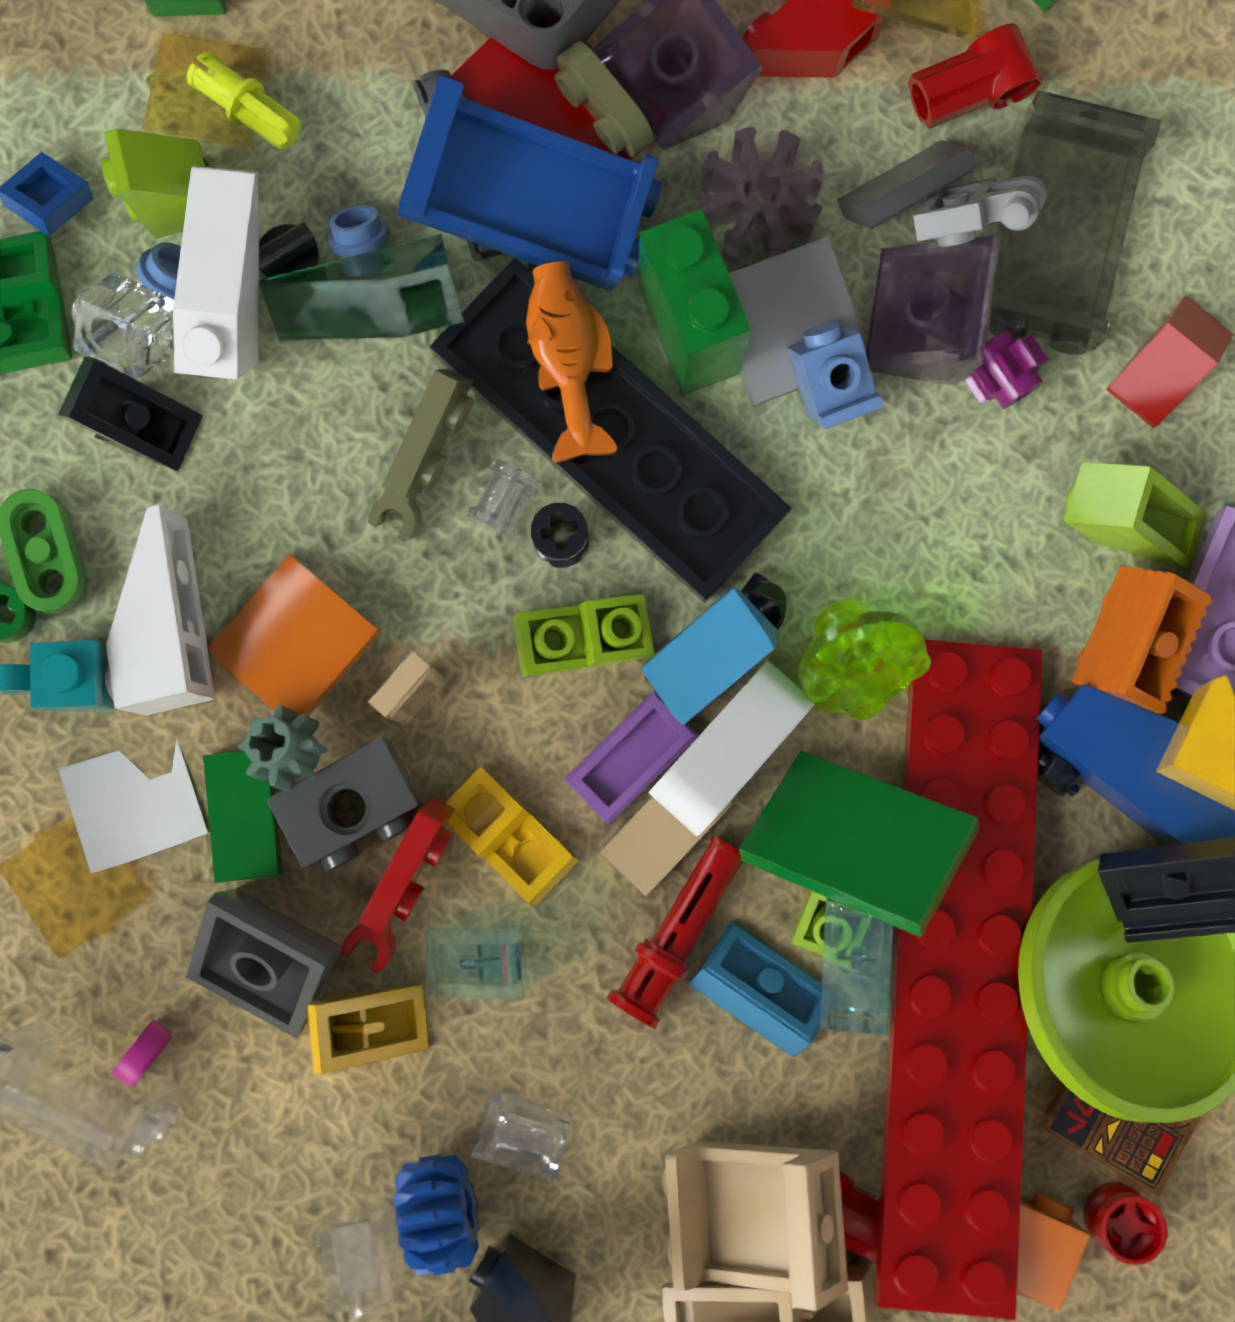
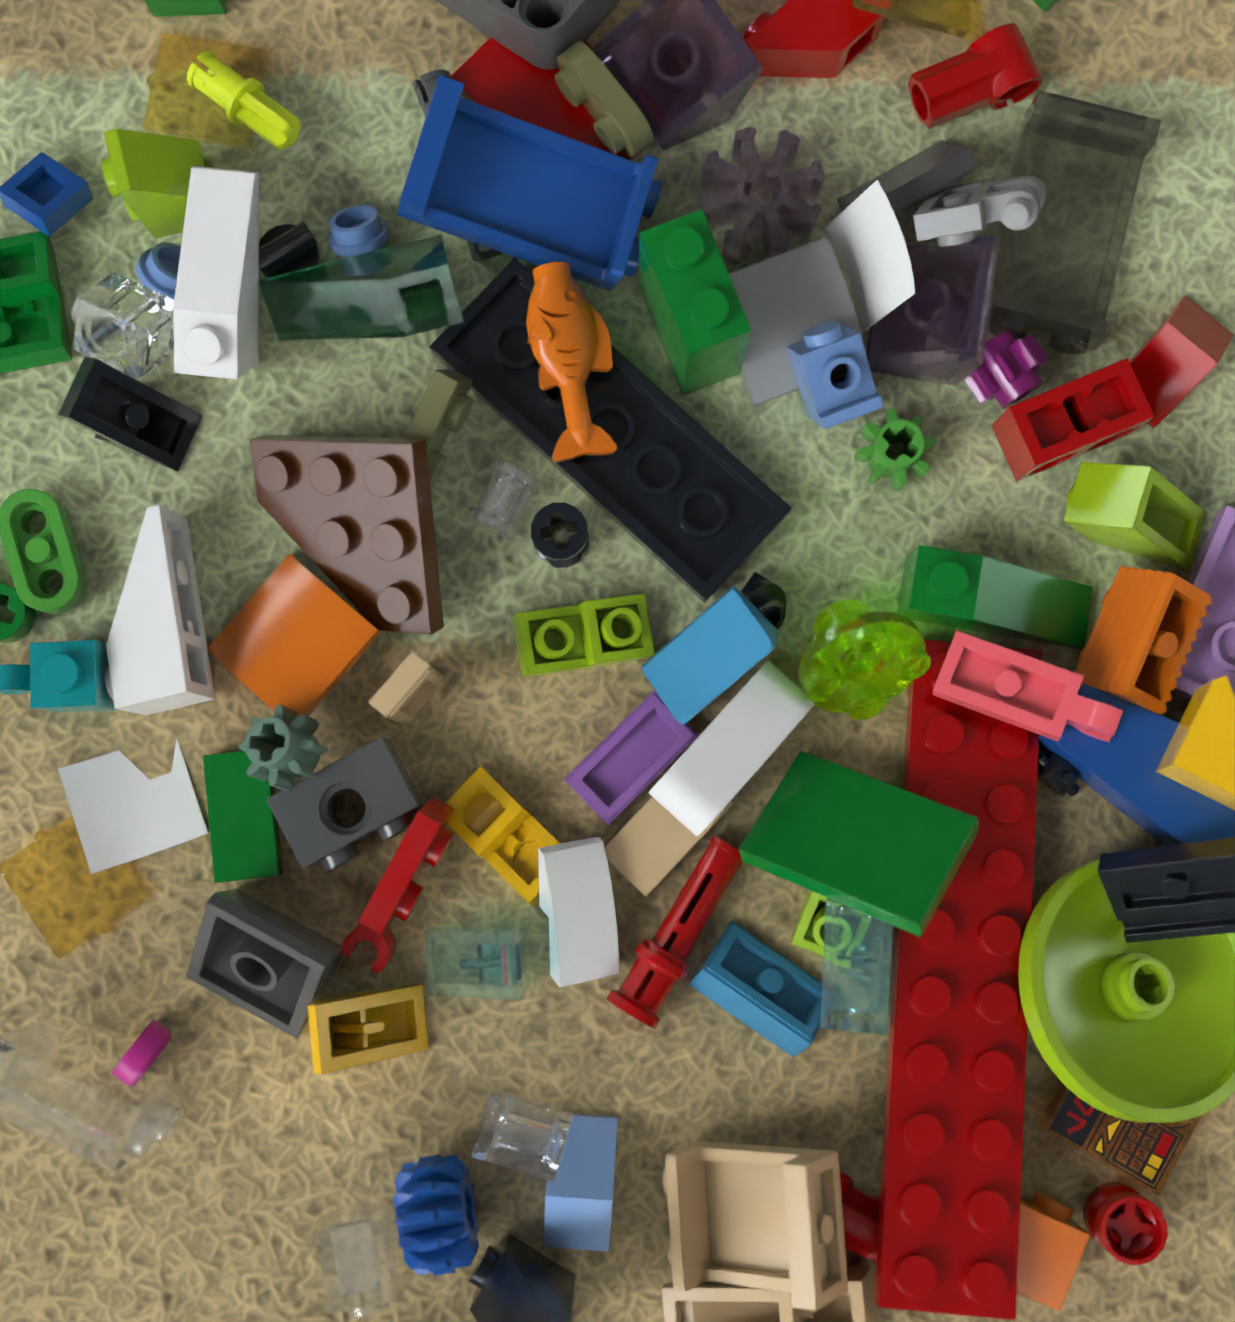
(361, 518): none -> plate
(580, 910): none -> white slope
(582, 1193): none -> light blue slope
(873, 255): none -> white sticker
(904, 431): none -> bright green gear
(993, 597): none -> green slope
(1020, 690): none -> coral plate
(1072, 419): none -> red brick

